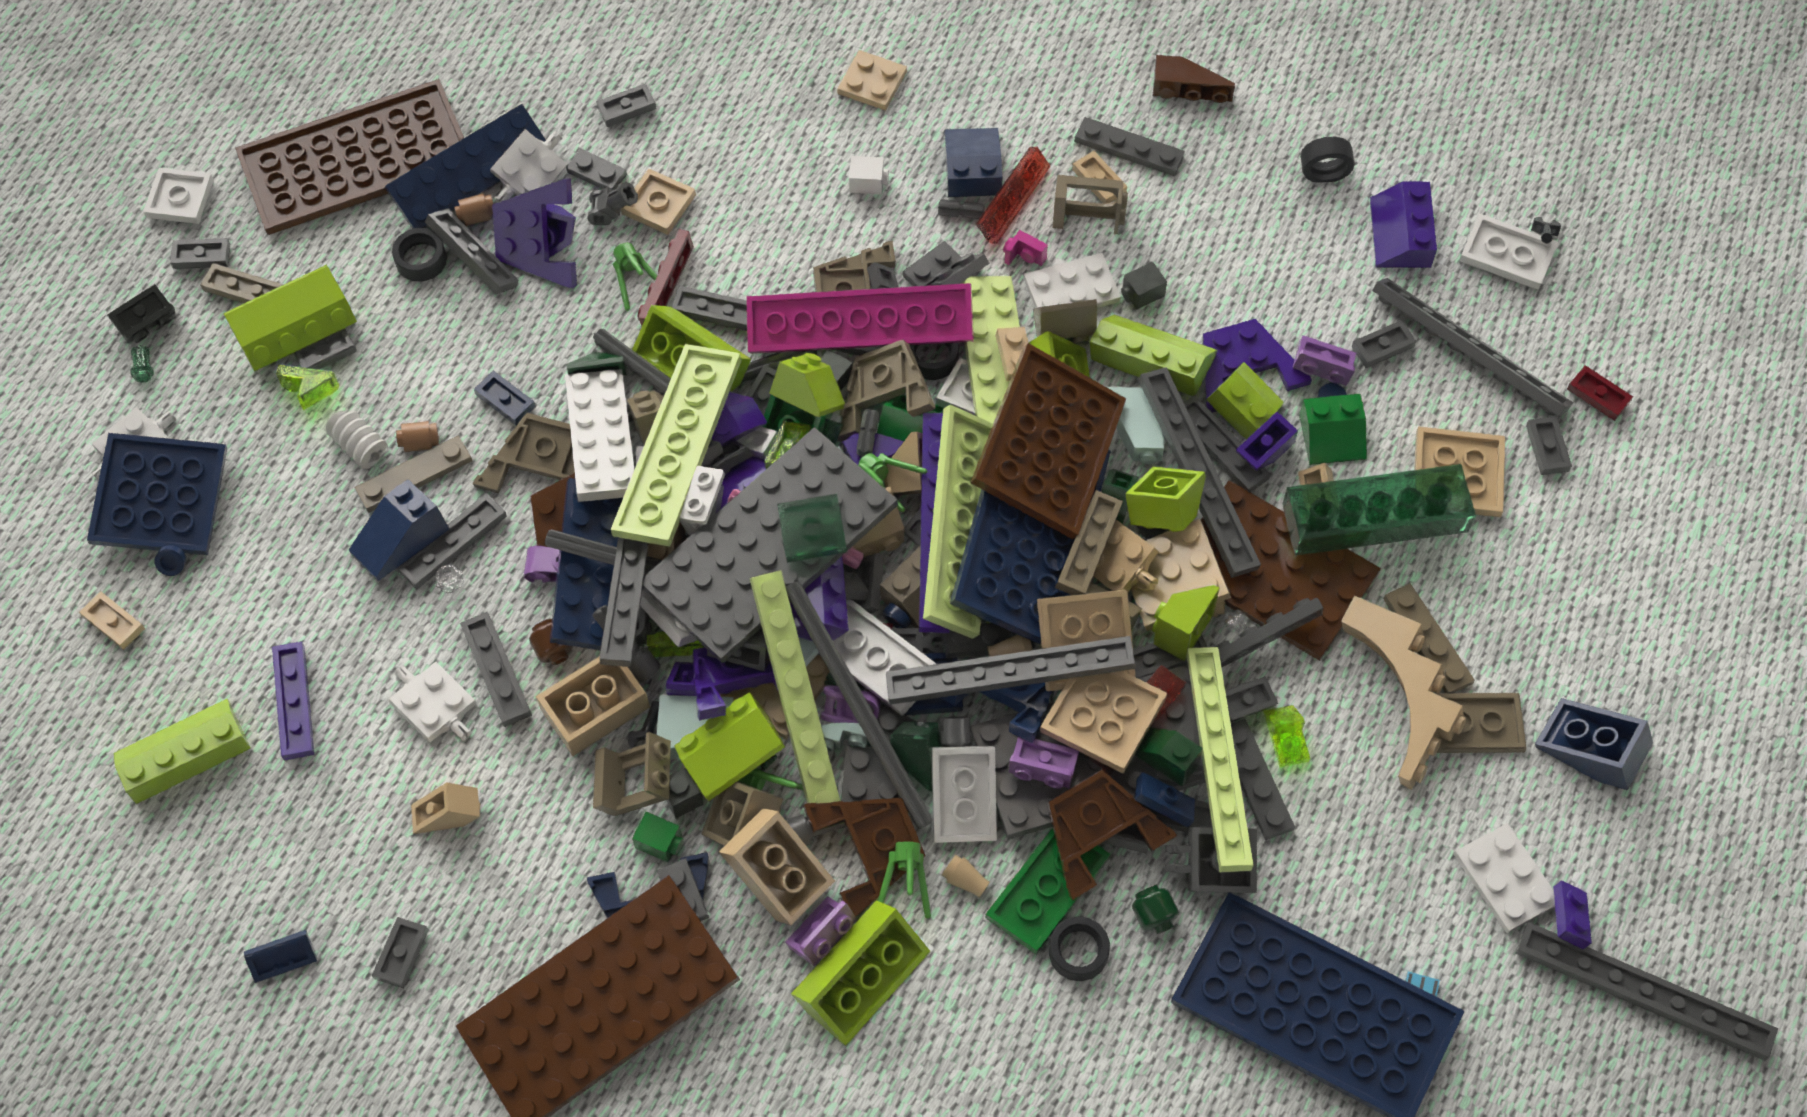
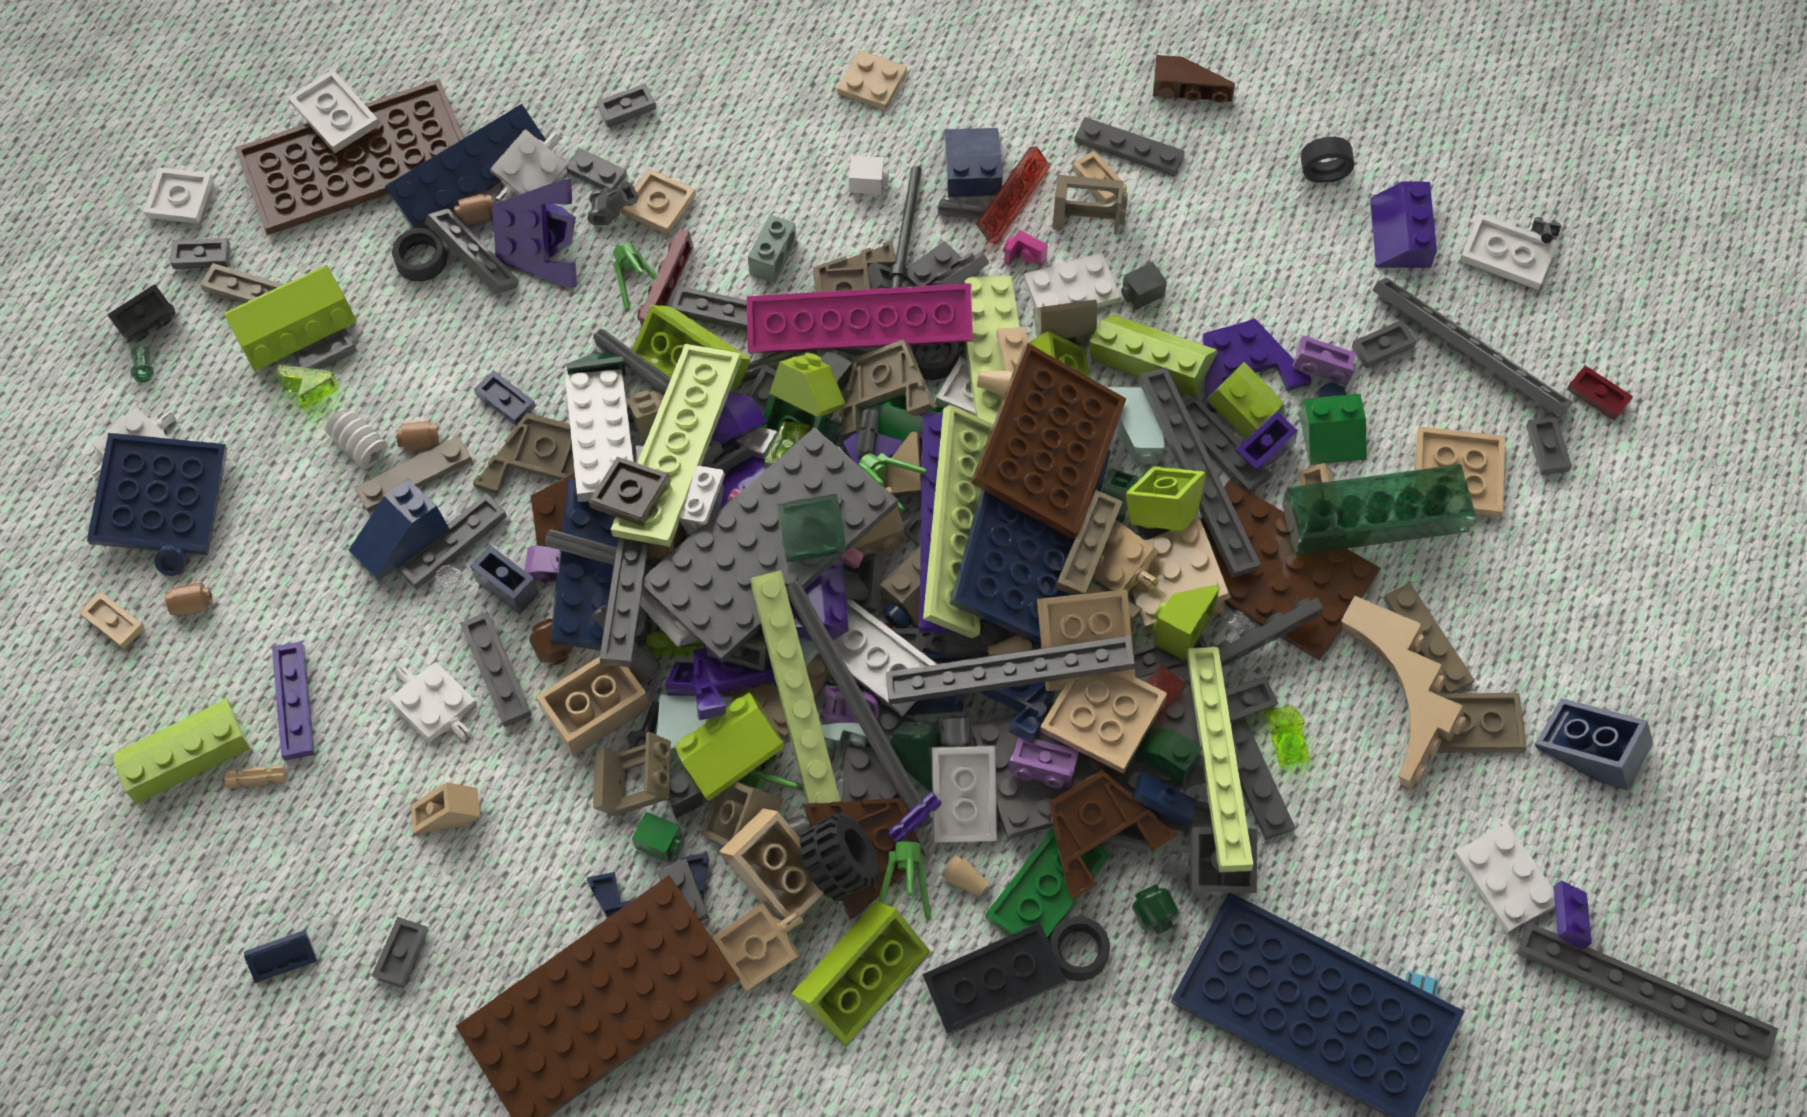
(188, 599): none -> medium nougat brick
(255, 777): none -> tan axle
(333, 111): none -> white plate
(504, 579): none -> dark blue brick
(630, 491): none -> tile
(758, 944): none -> tan plate
(772, 248): none -> sand green brick
(821, 930): medium lavender bracket -> none
(839, 857): none -> black tyre
(899, 271): none -> pearl dark grey bar
(915, 817): none -> dark purple axle
(994, 381): none -> tan cone
(994, 978): none -> black plate

